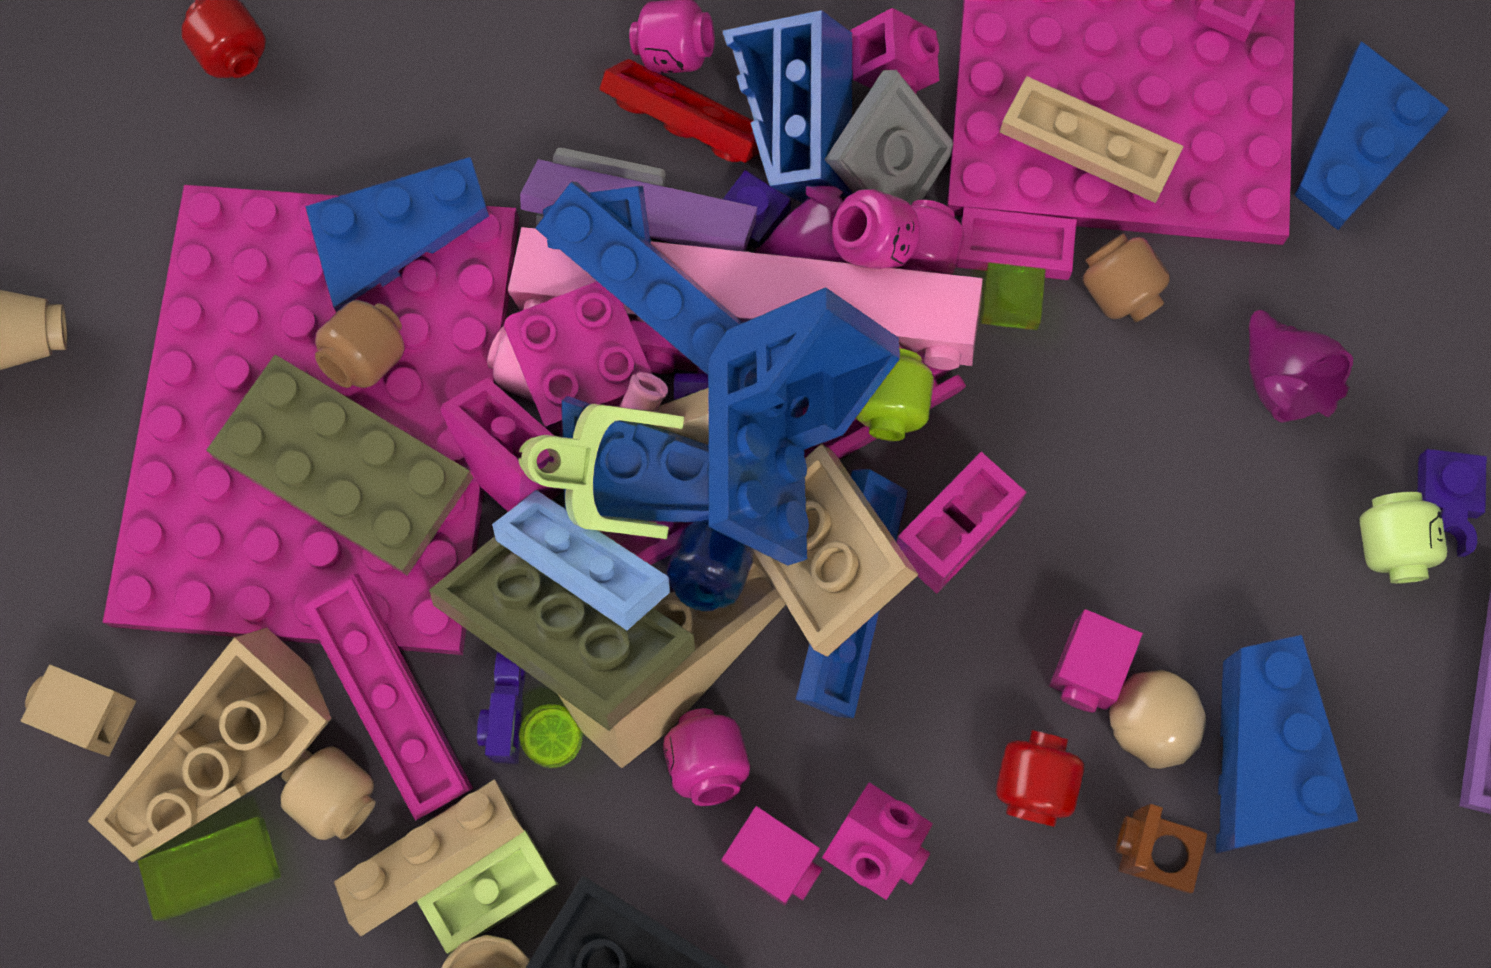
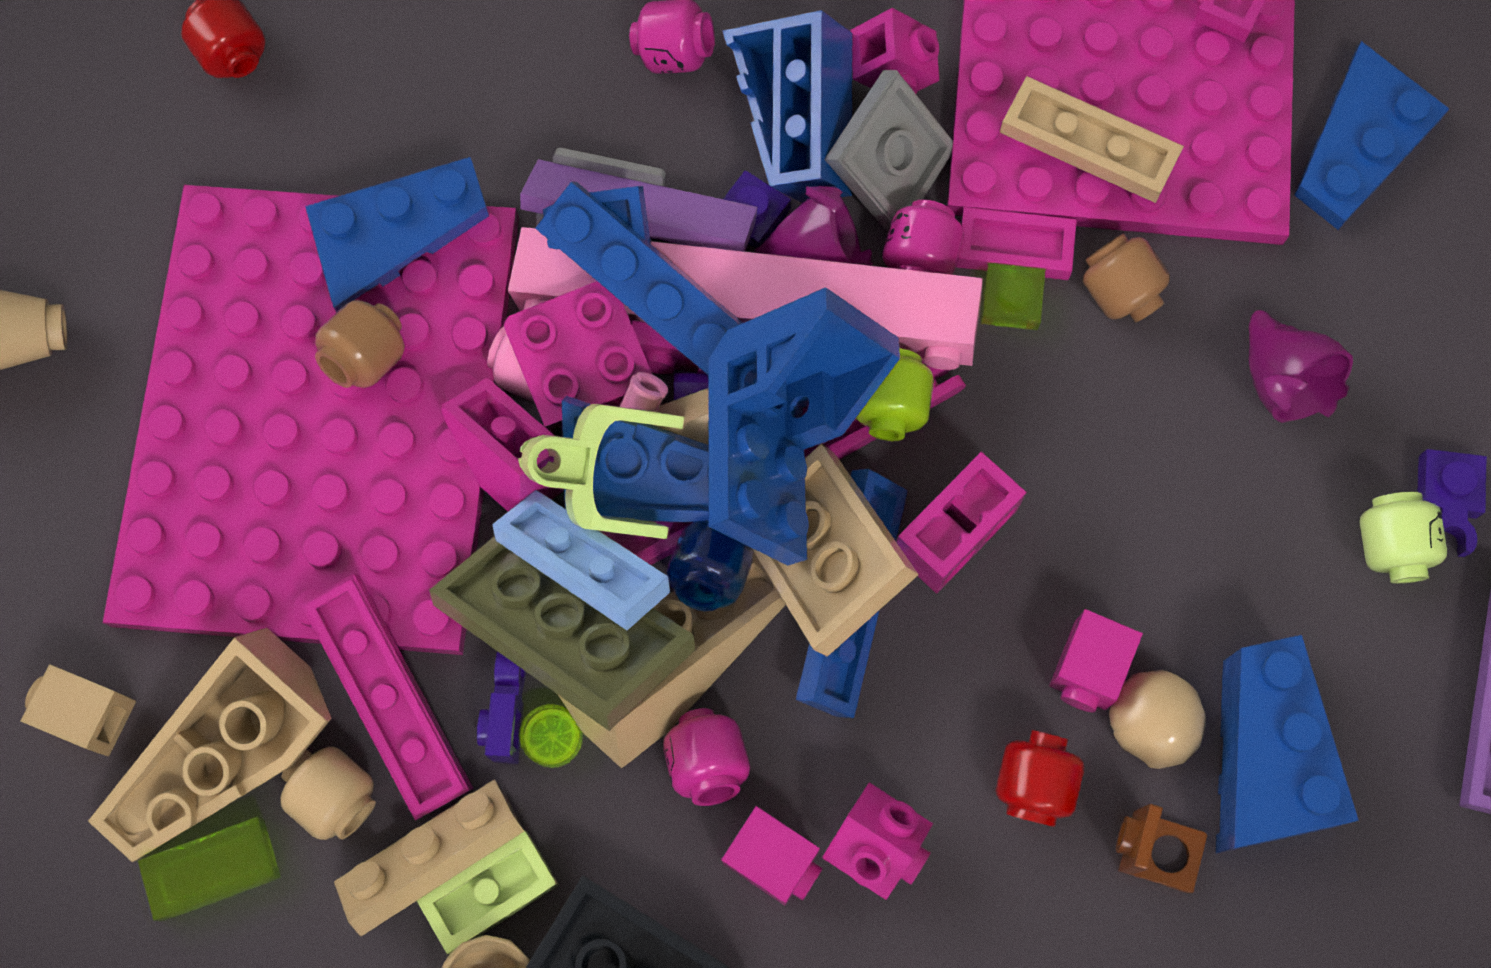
(340, 464): olive plate -> none
(681, 110): red plate -> none
(875, 230): dark pink head -> none

